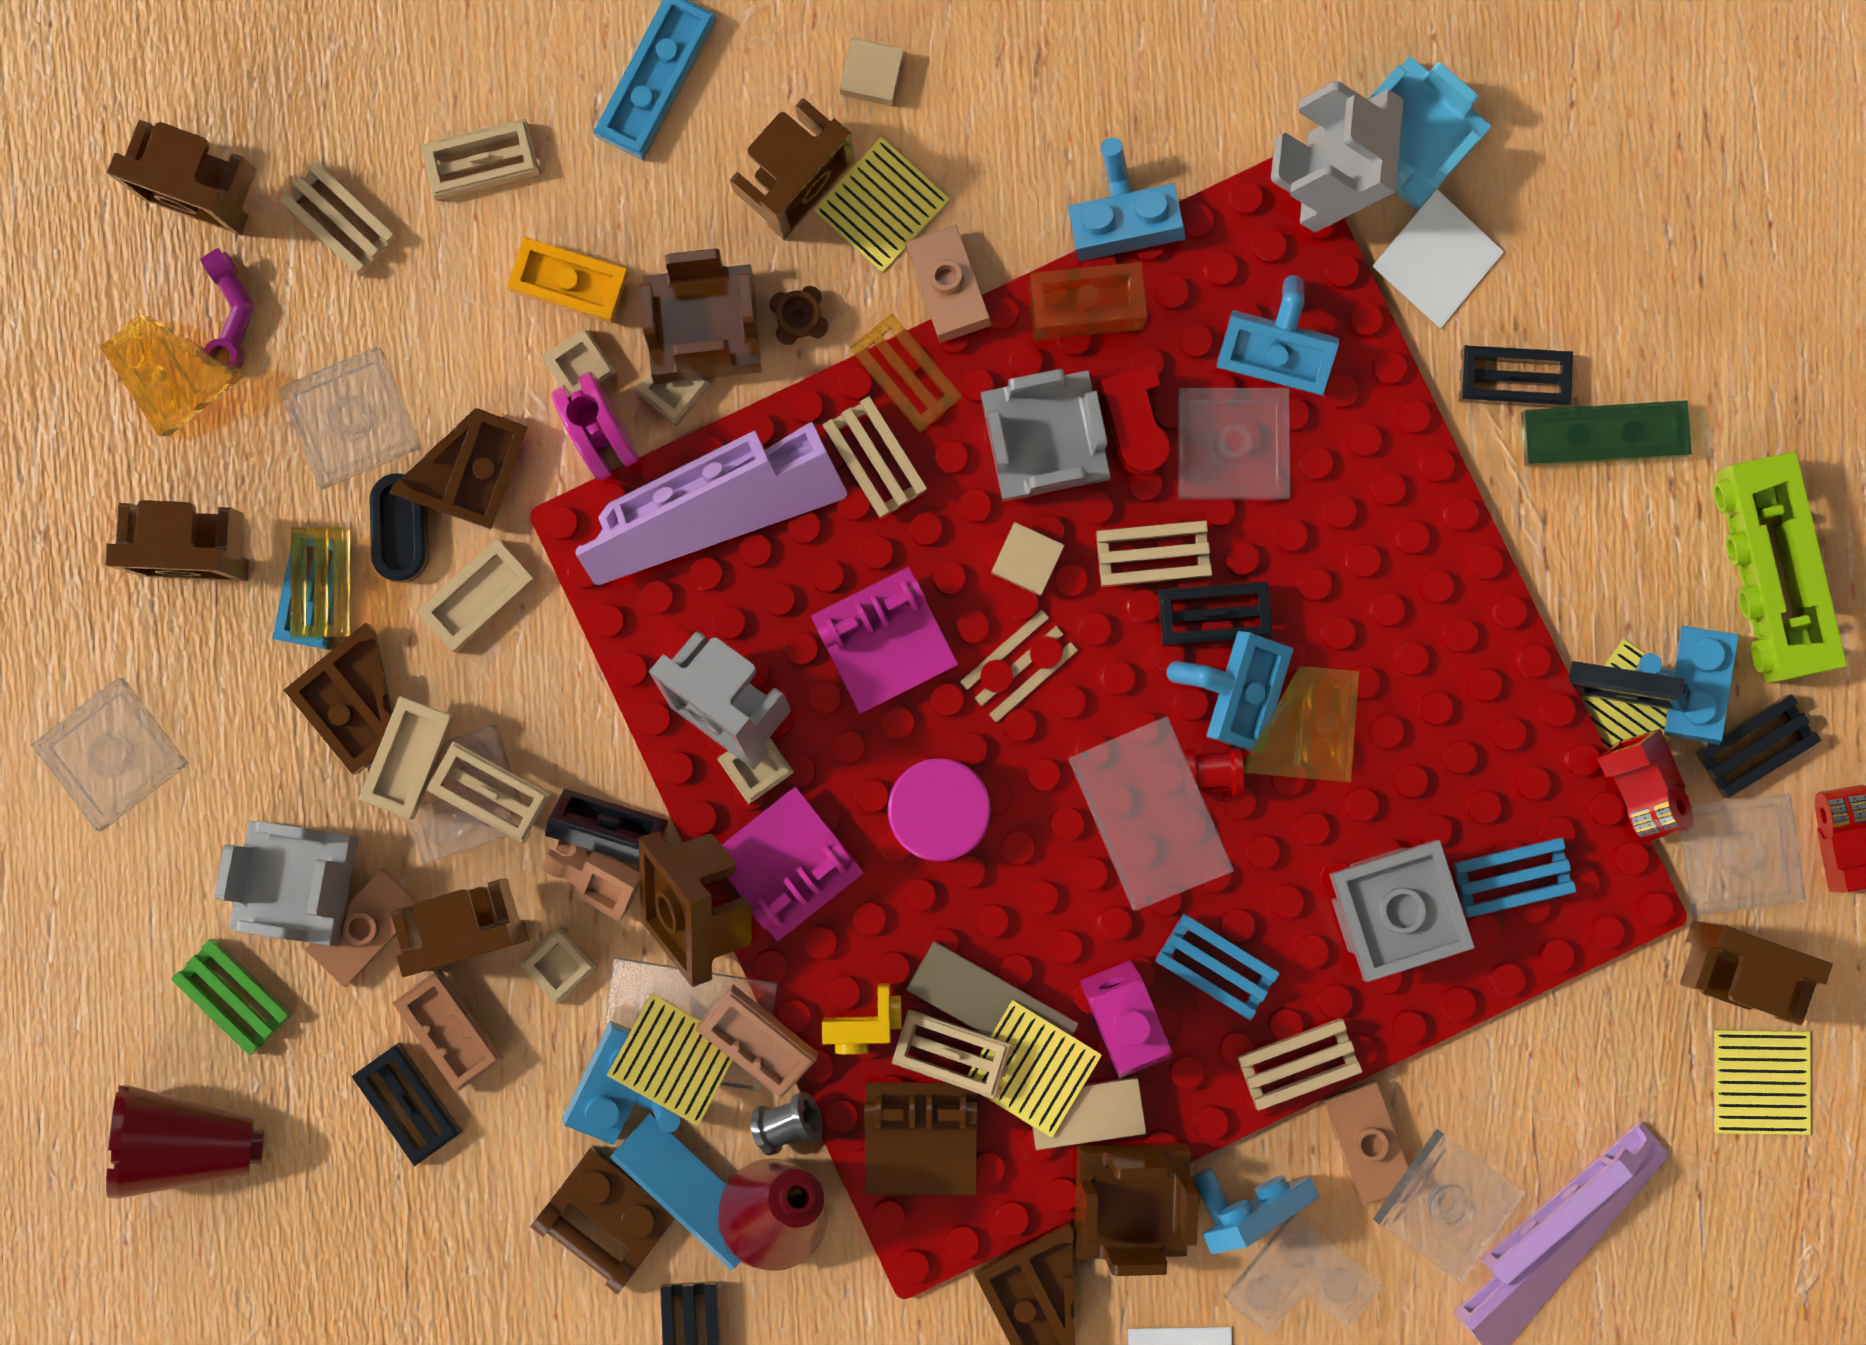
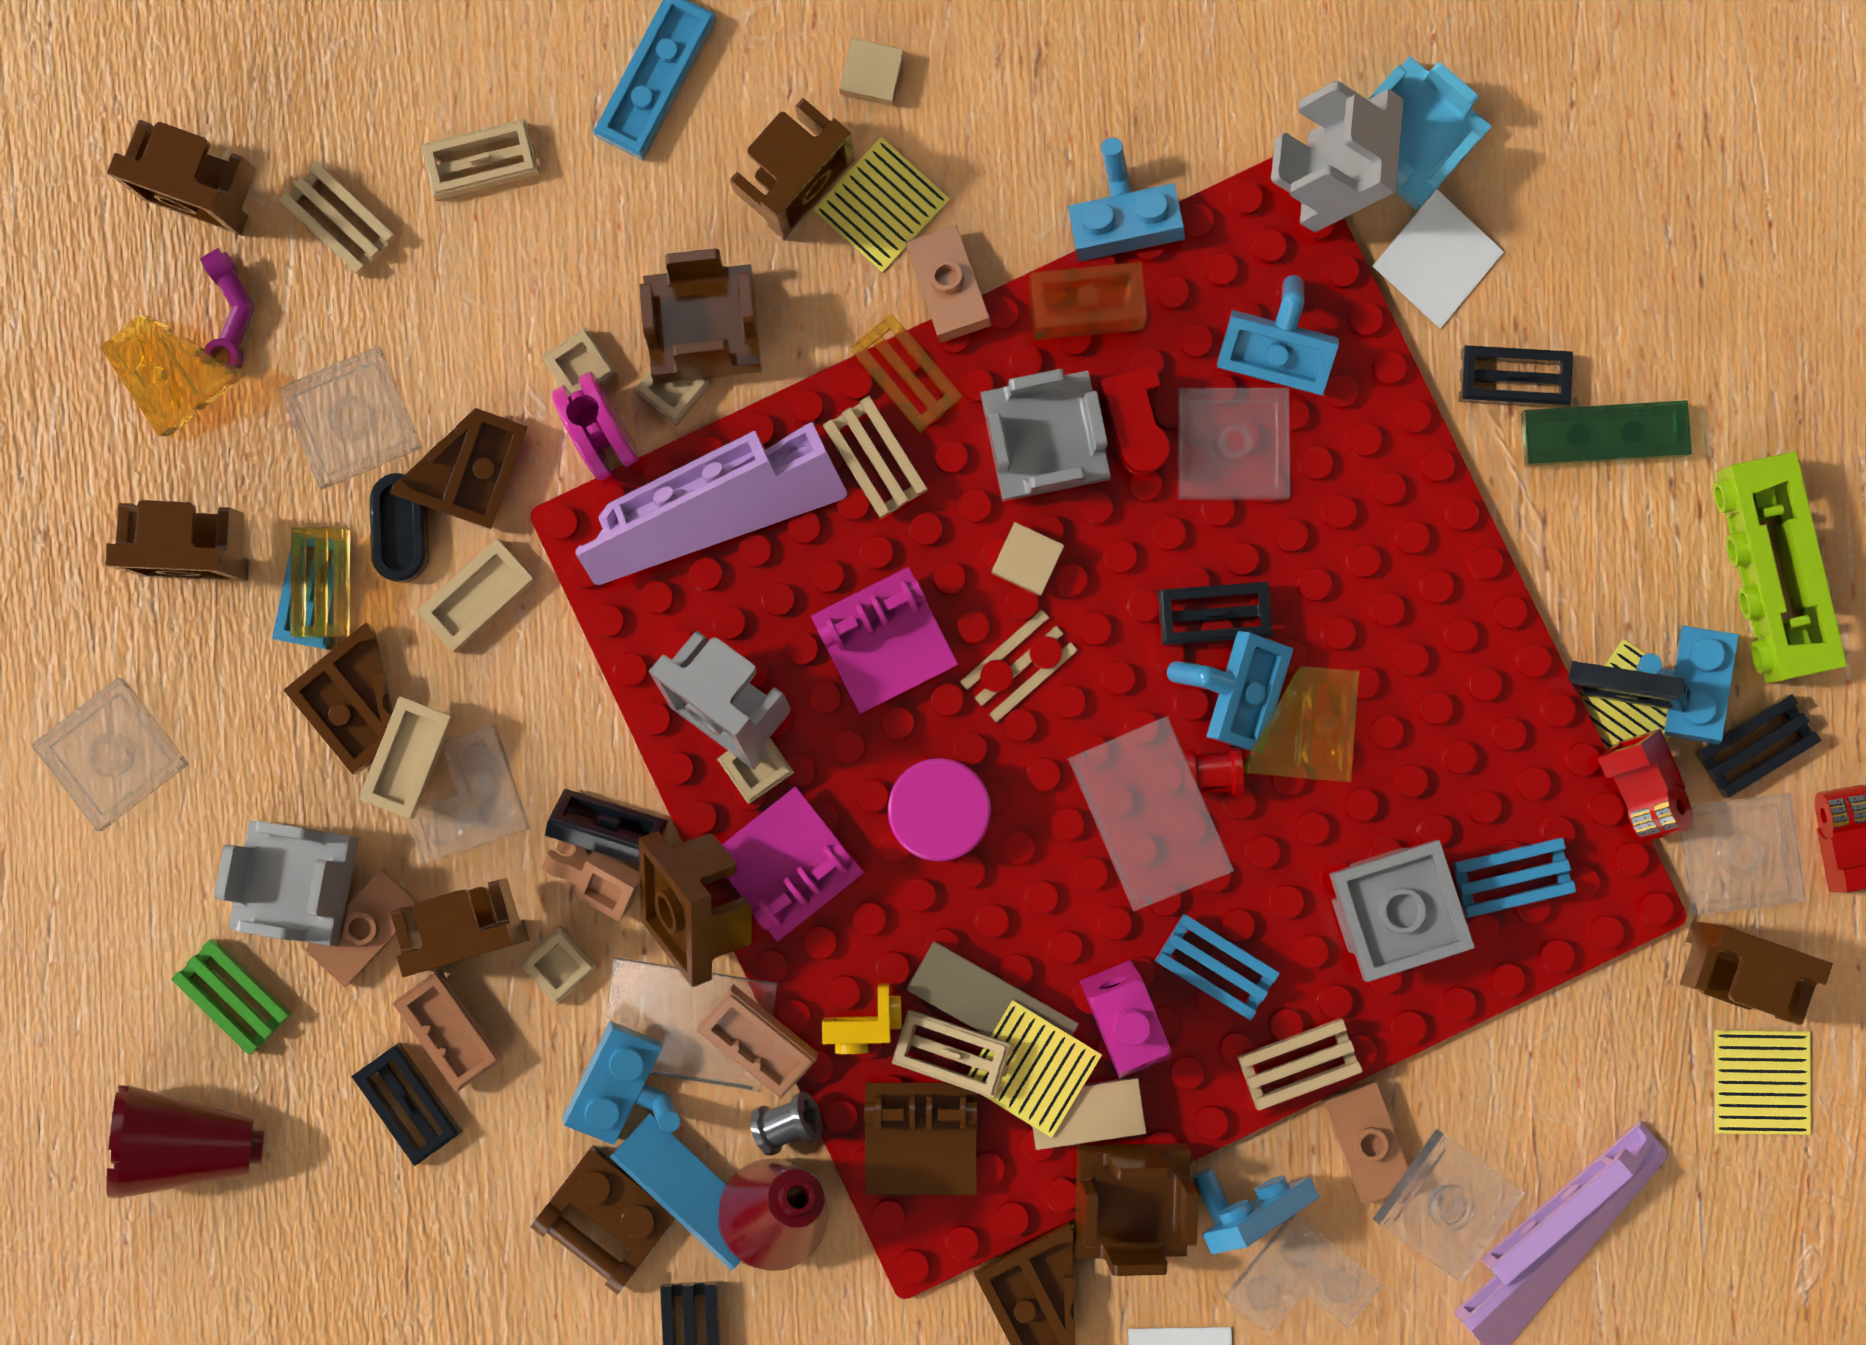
(529, 814): tan tile -> none
(568, 280): light orange plate -> none
(670, 1061): light yellow sticker -> none
(787, 304): reddish brown plate -> none
(1199, 549): tan tile -> none

